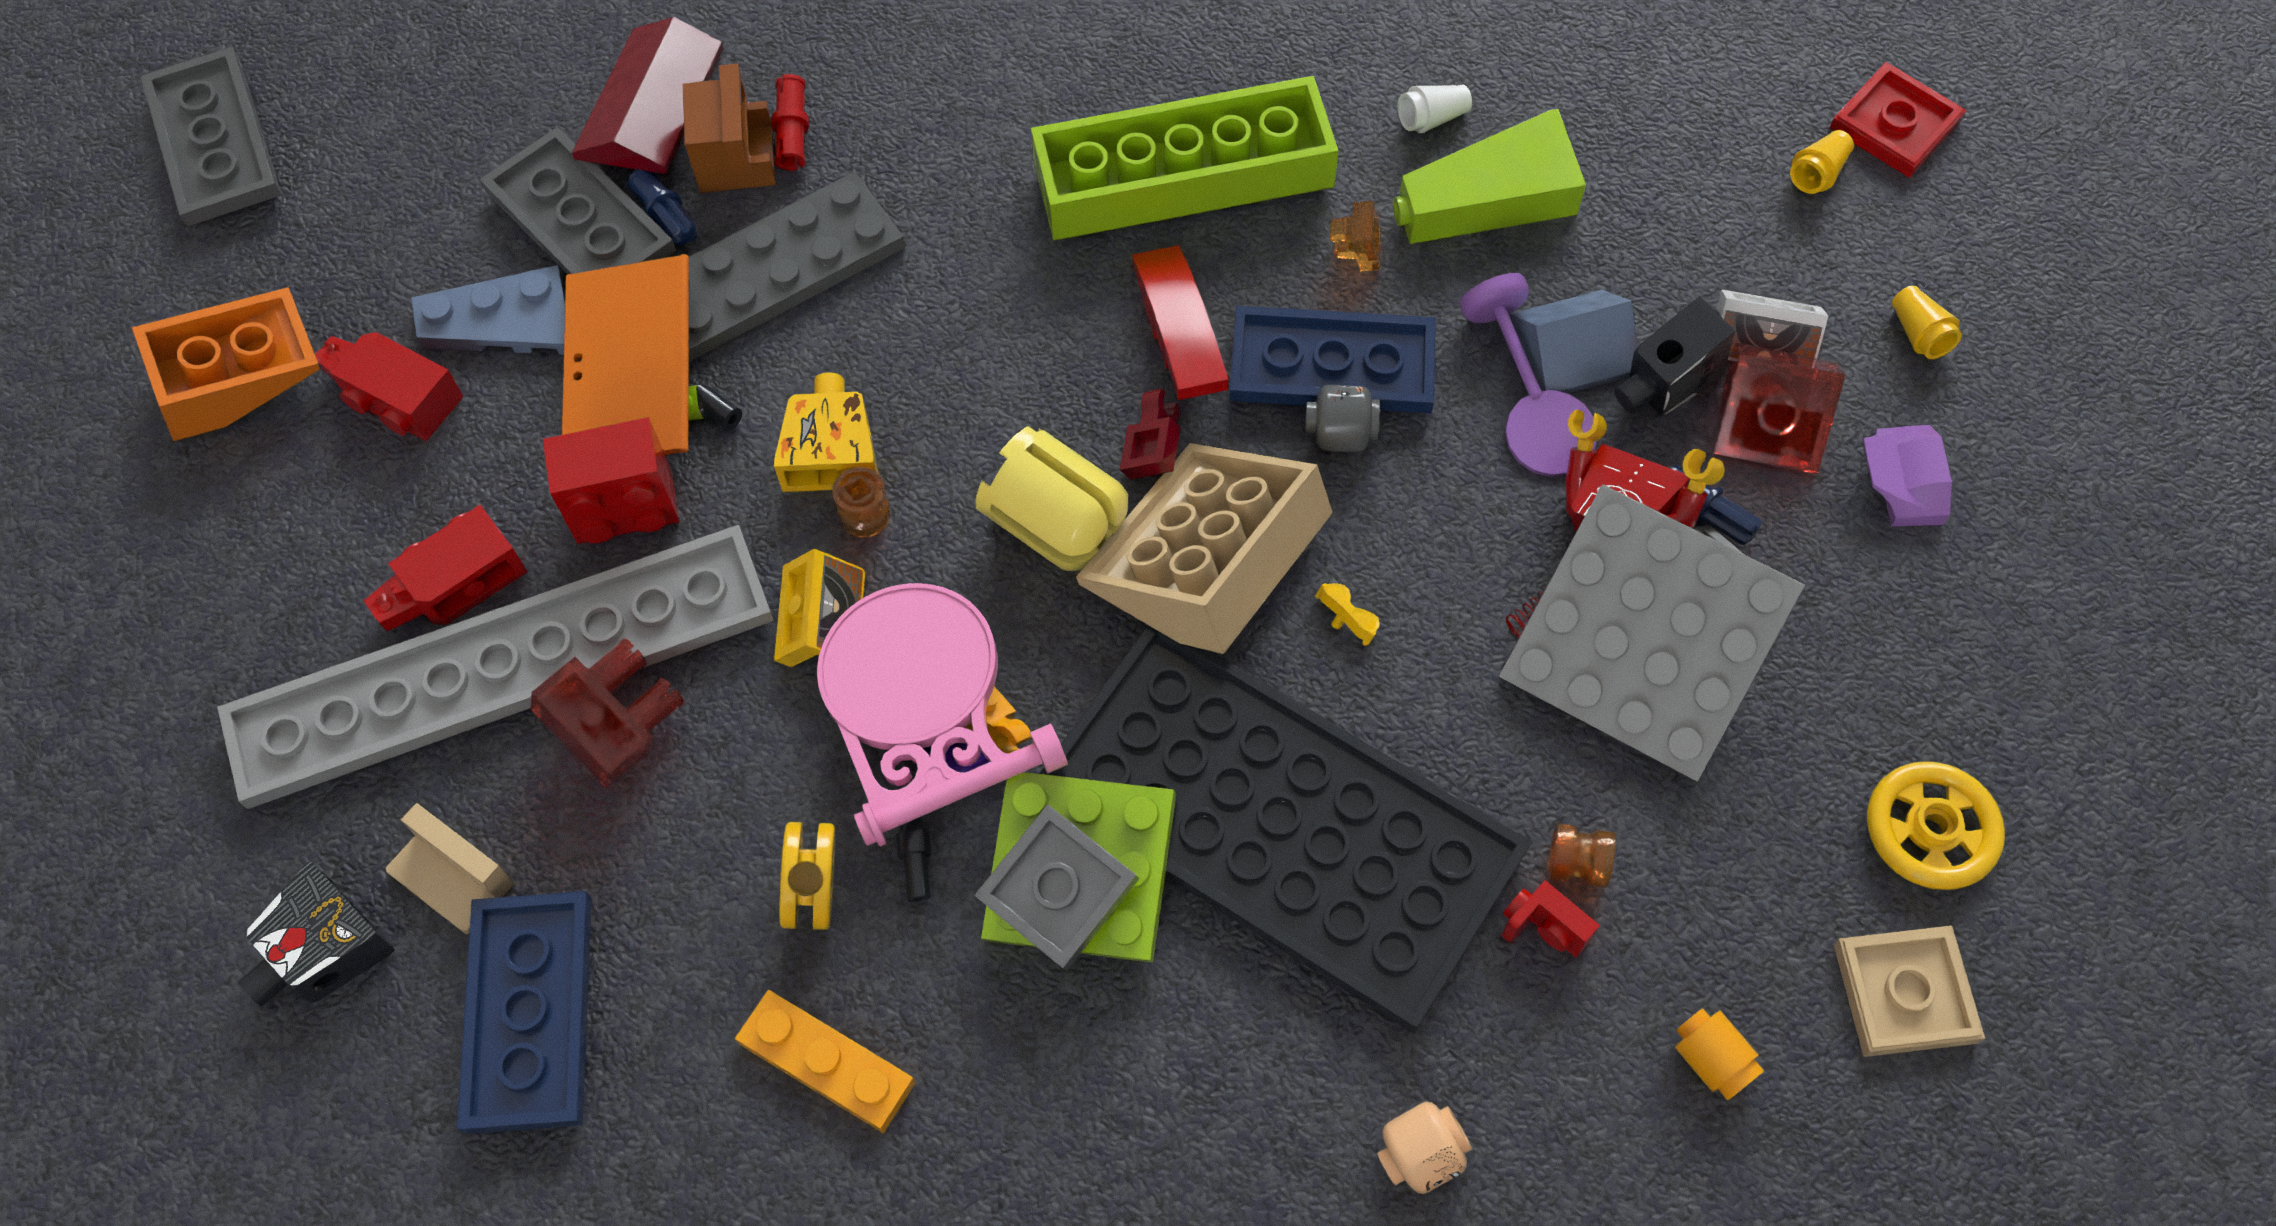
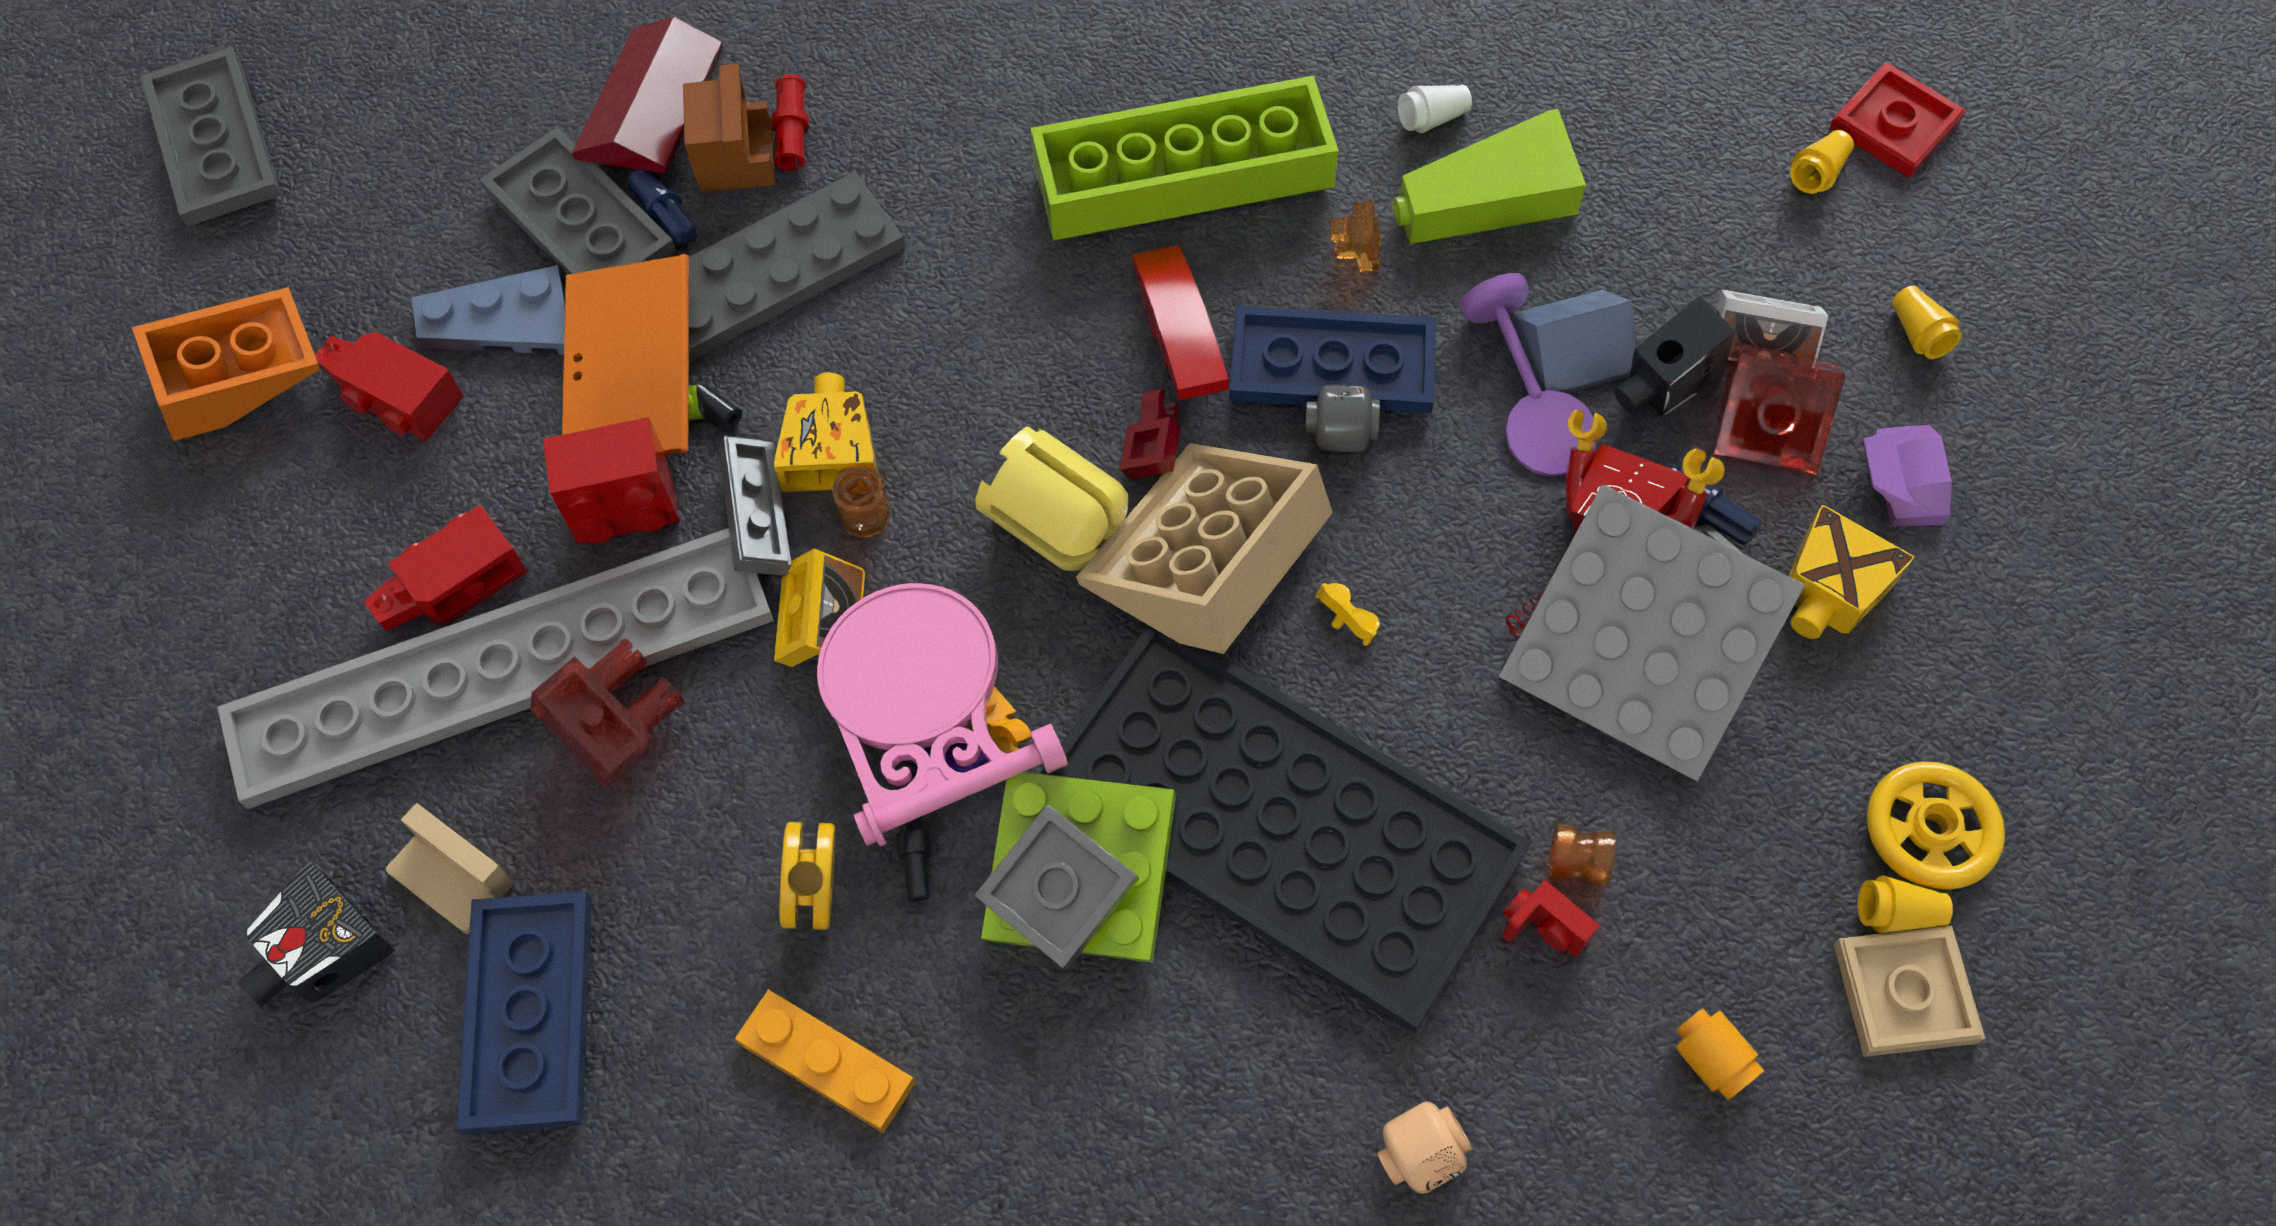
(754, 506): none -> dark grey tile
(1843, 574): none -> yellow torso
(1901, 906): none -> yellow cone

